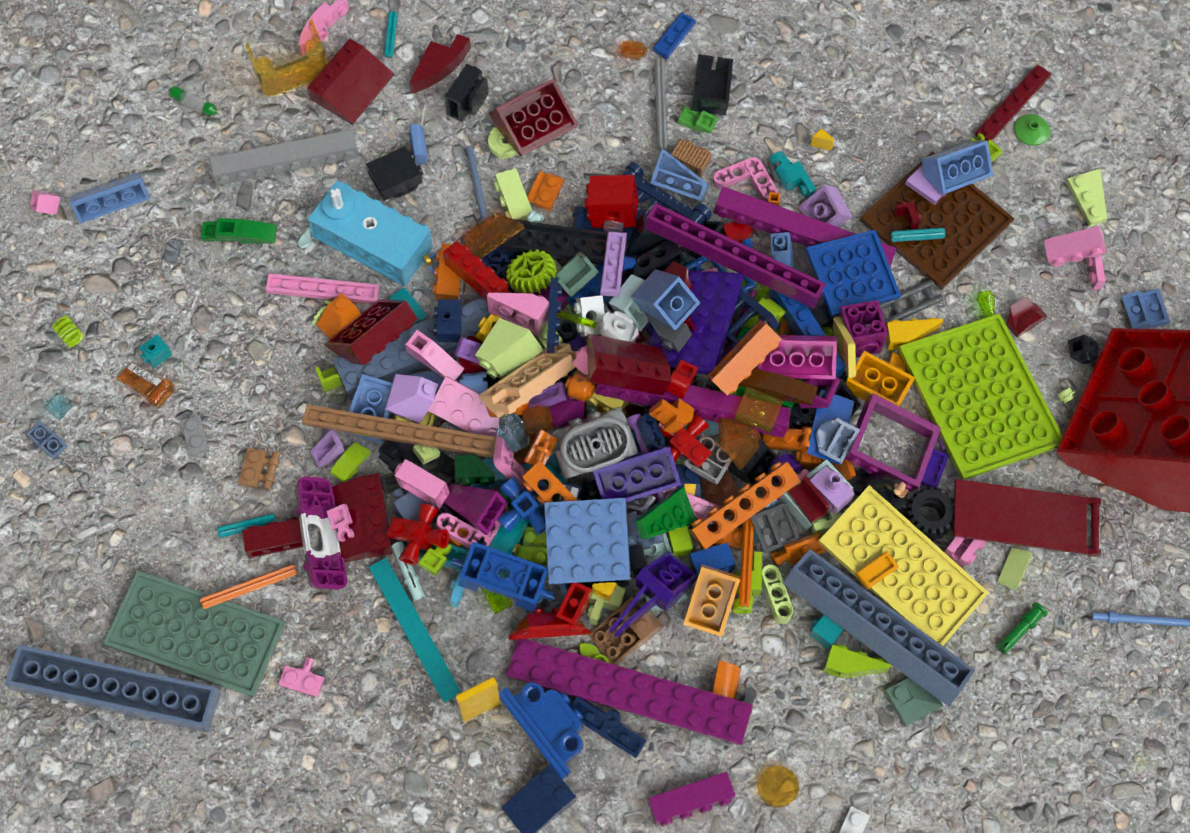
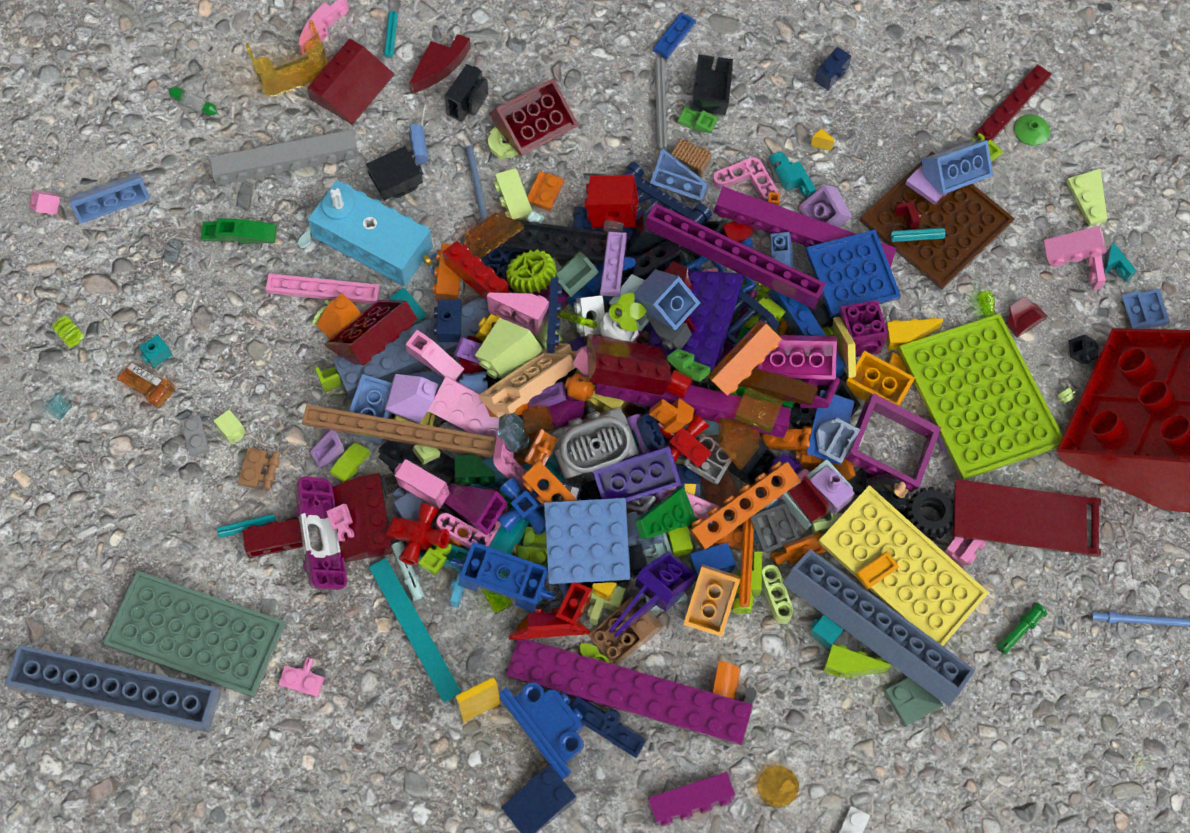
(46, 440): sand blue slope -> none
(230, 427): none -> yellowish green brick
(248, 586): orange axle -> none
(567, 331): black brick -> none
(630, 312): none -> lime plate
(633, 49): clear orange brick -> none
(685, 364): none -> bright green slope
(832, 68): none -> dark blue brick
(916, 307): dark grey bar -> none
(934, 469): dark purple plate -> none
(1014, 568): yellowish green slope -> none
(1116, 260): none -> teal slope

